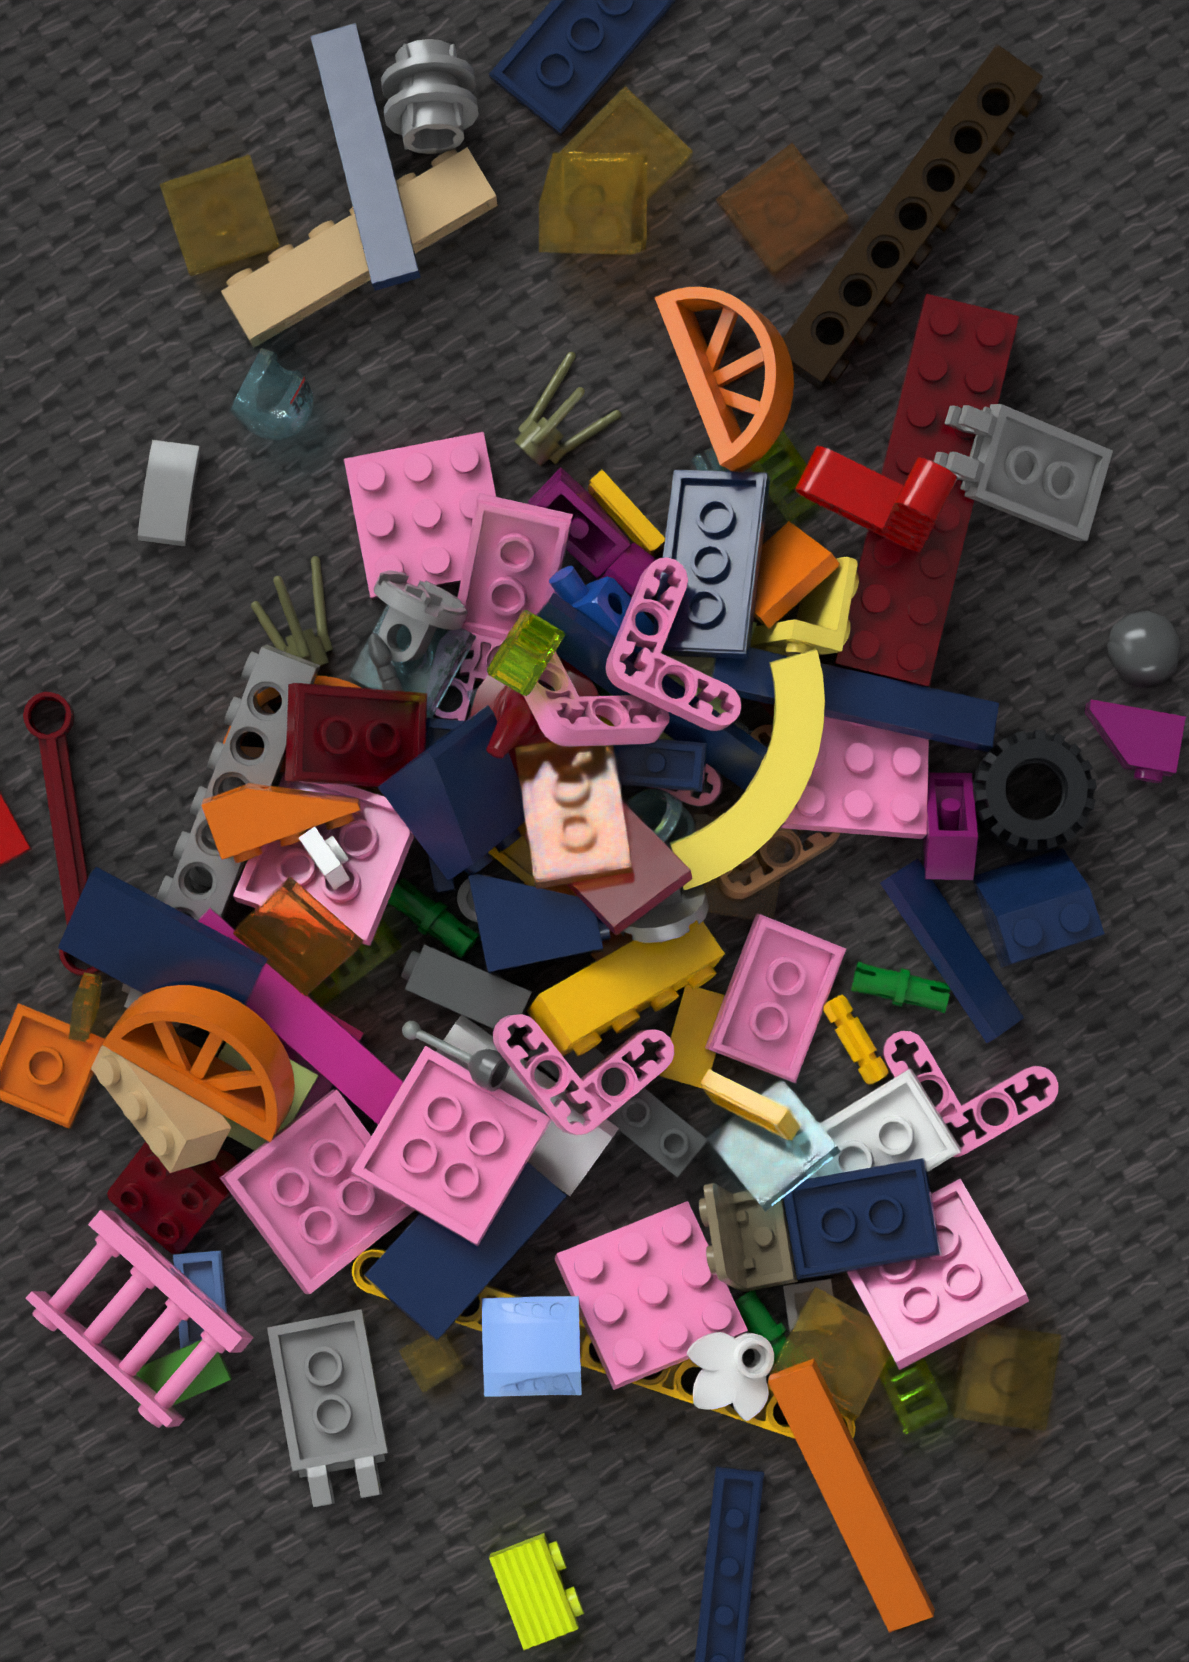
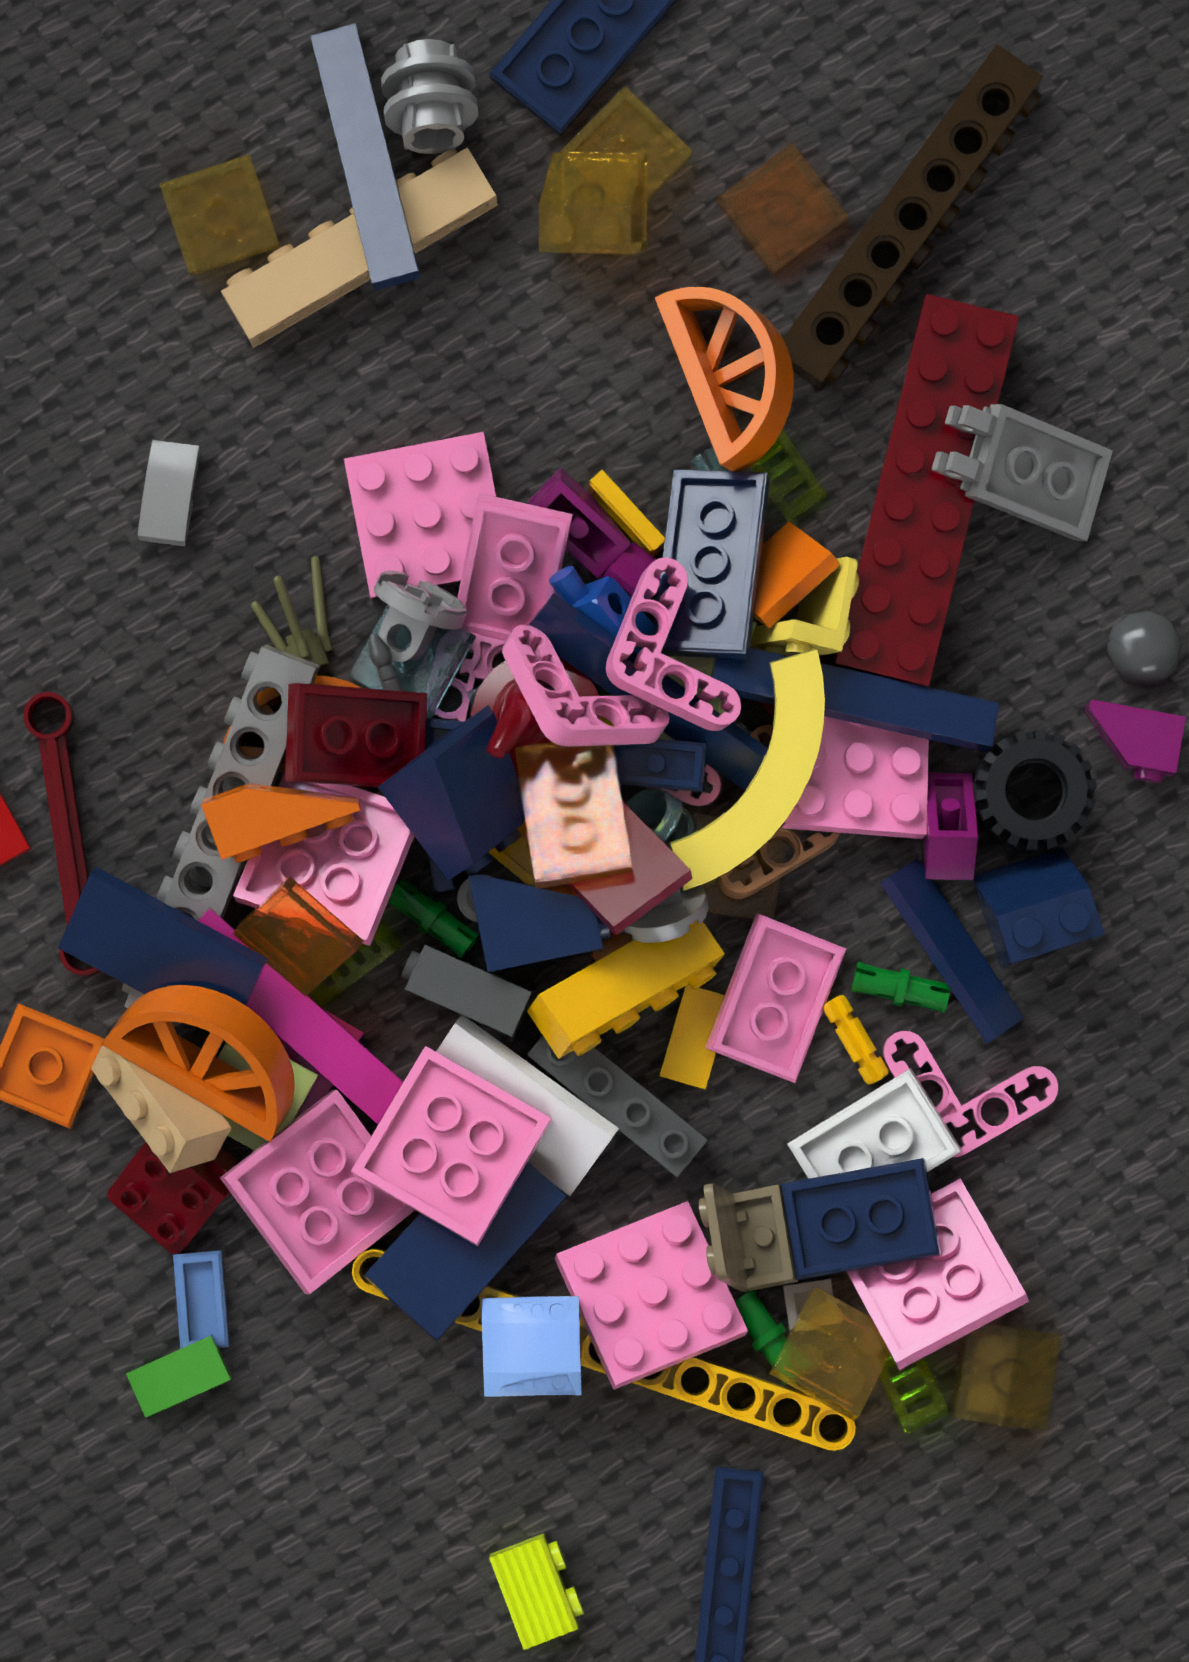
(85, 1007): clear yellow tile -> none
(184, 1301): bright pink fence -> none
(273, 399): clear light blue helmet -> none
(327, 856): white plate -> none
(329, 1401): light grey tile -> none
(431, 1360): clear yellow tile -> none
(486, 1066): hinge -> none
(525, 653): clear neon green slope -> none
(542, 438): olive plant -> none
(589, 1087): bright pink beam -> none
(724, 1375): white plate -> none
(750, 1105): yellow tile -> none
(767, 1162): clear light blue tile -> none
(851, 1495): orange tile -> none
(876, 502): red beam -> none

